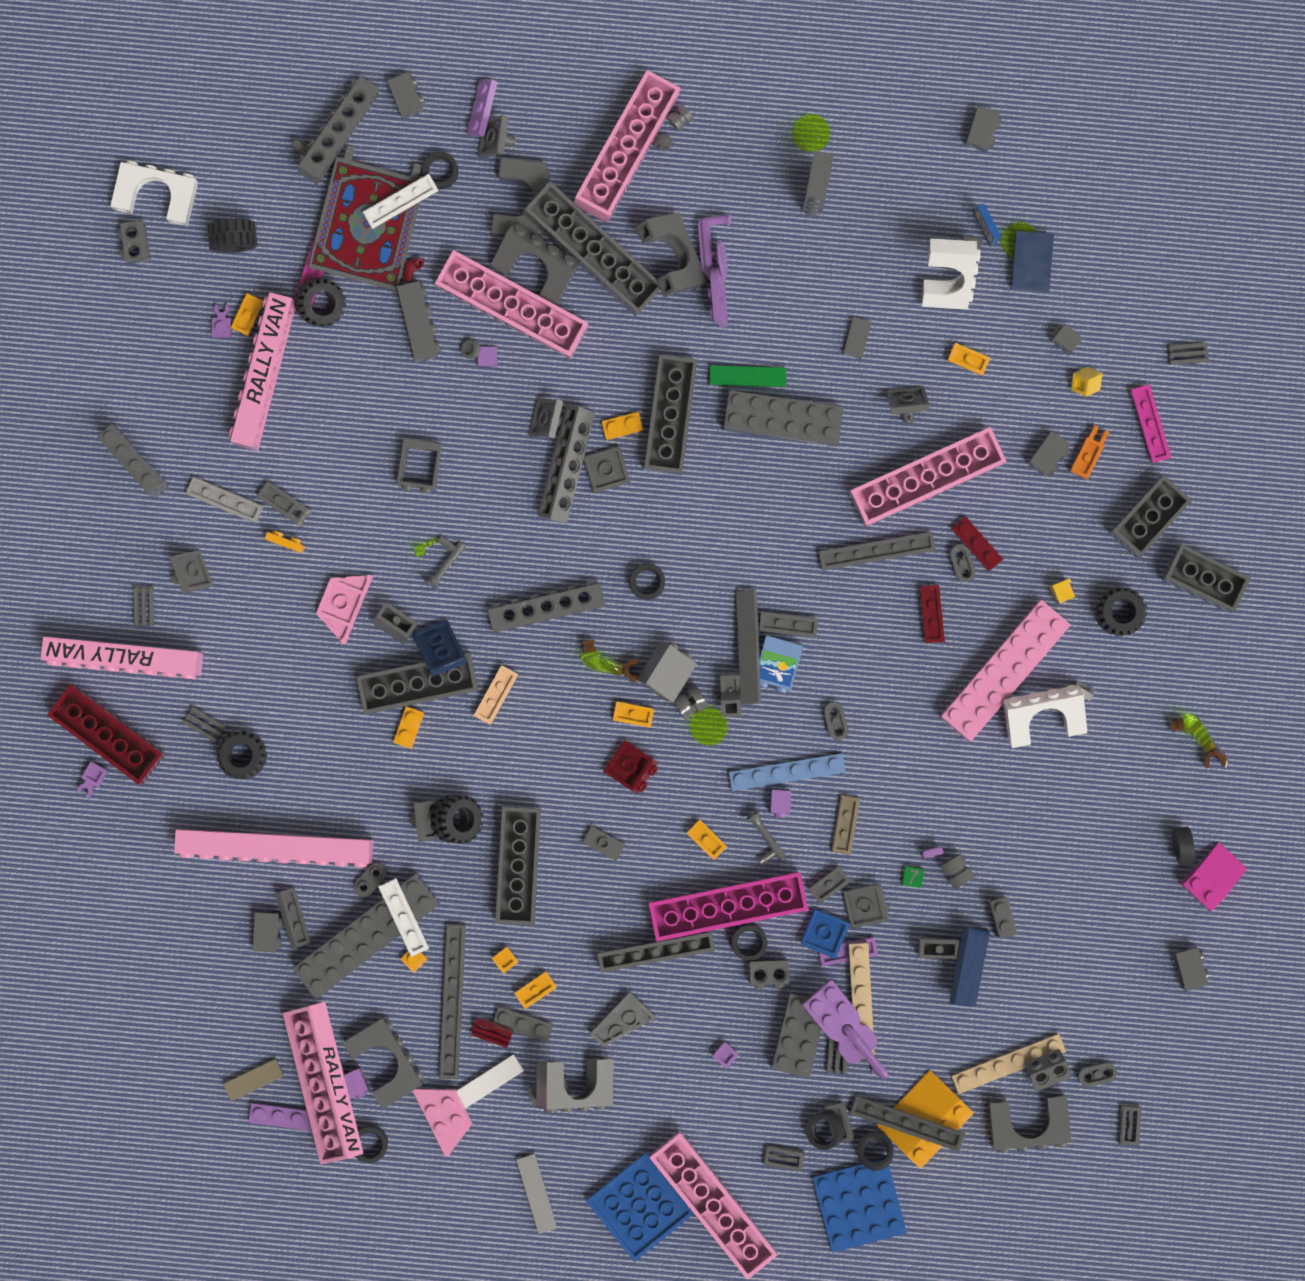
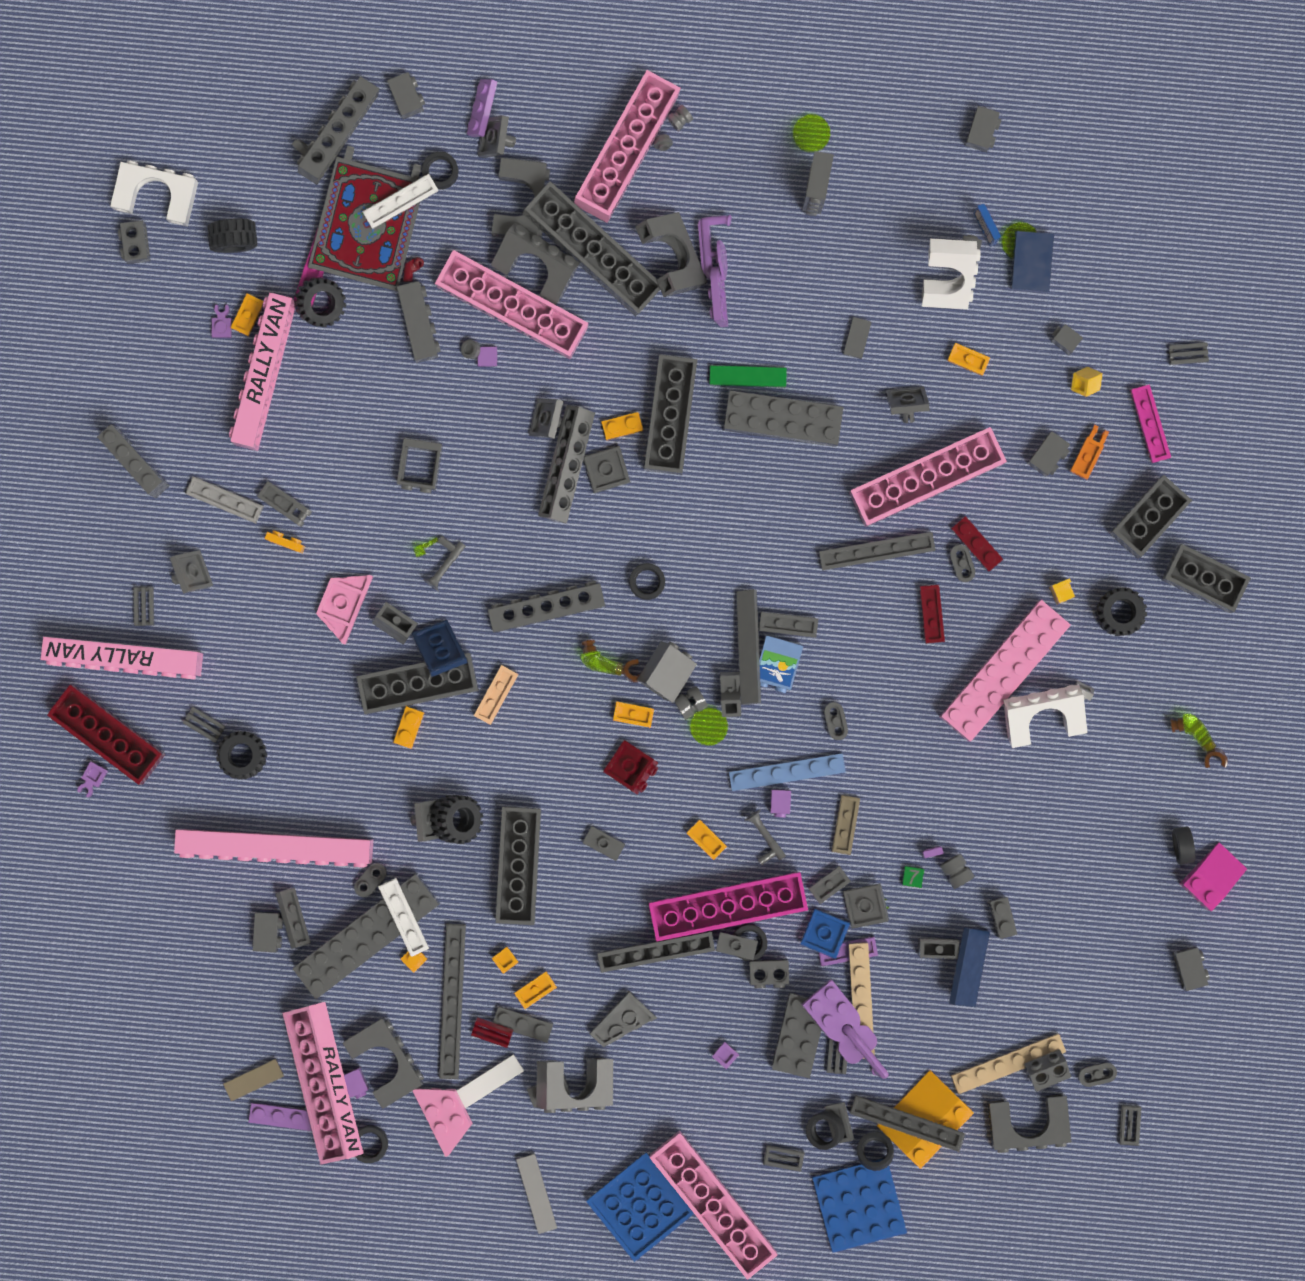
(736, 946): none -> dark grey plate

